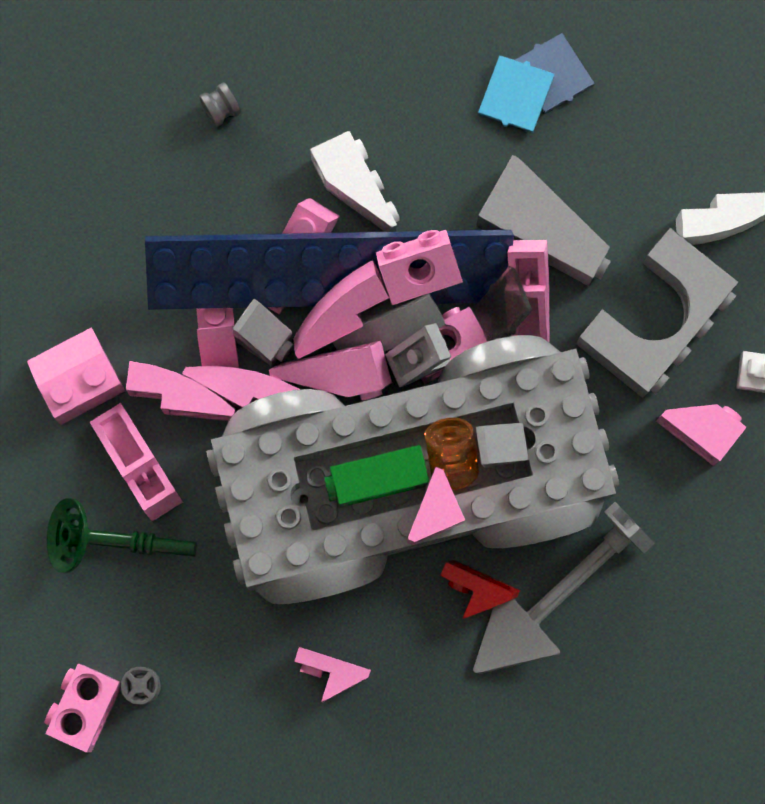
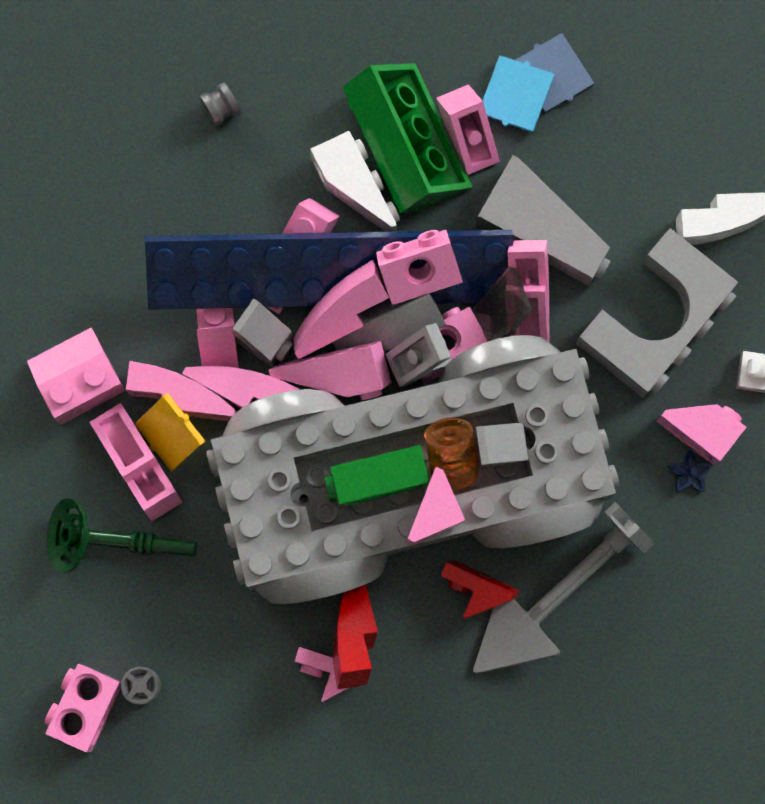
(169, 432): none -> yellow piece
(353, 636): none -> red slope
(406, 136): none -> green slope
(468, 128): none -> bright pink slope
(690, 473): none -> dark blue plant

